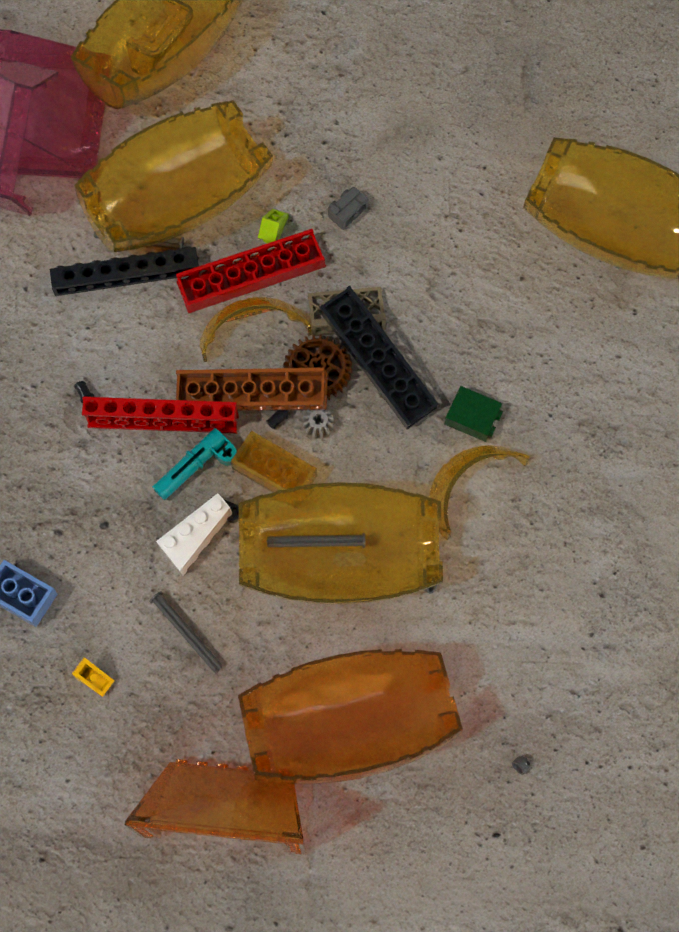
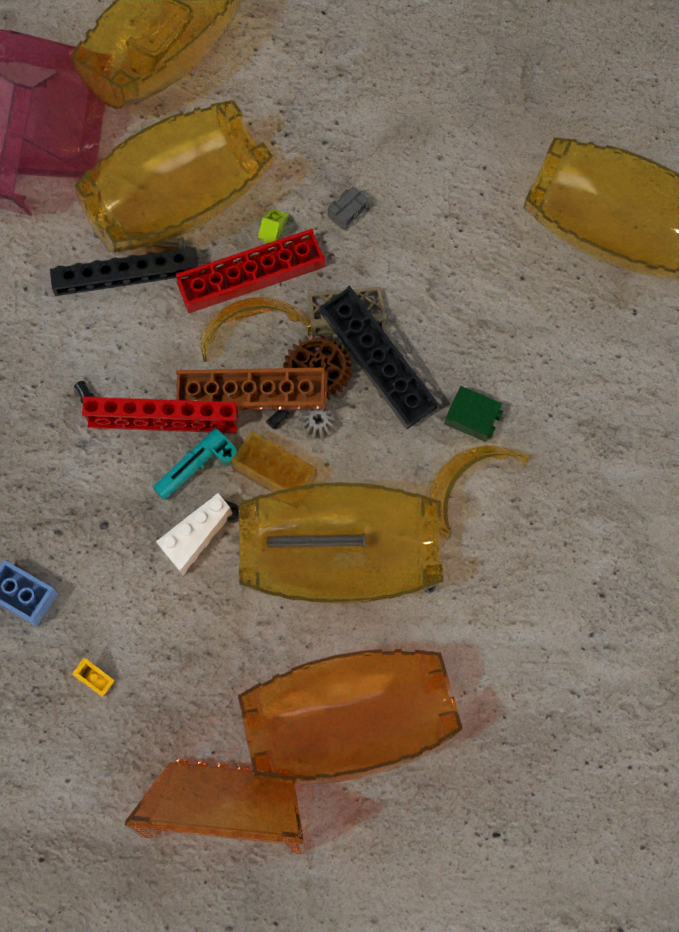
(186, 631): dark grey axle -> none
(521, 765): dark grey hinge -> none

